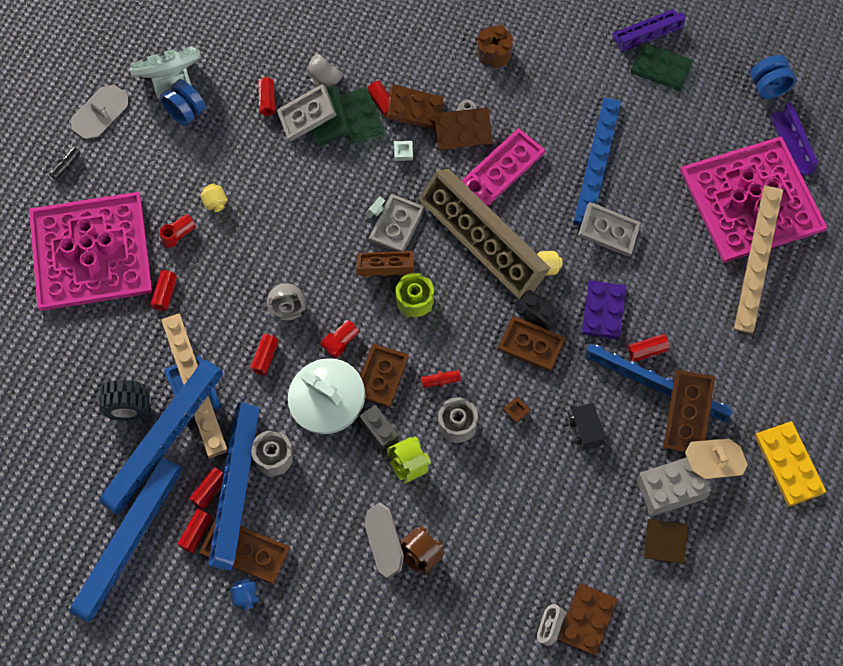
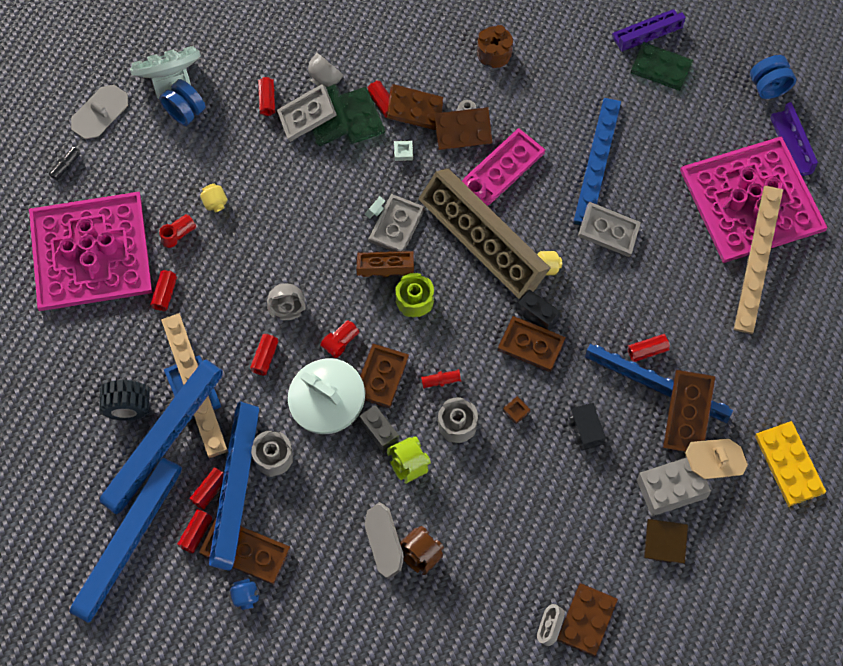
(603, 309): dark purple plate -> none

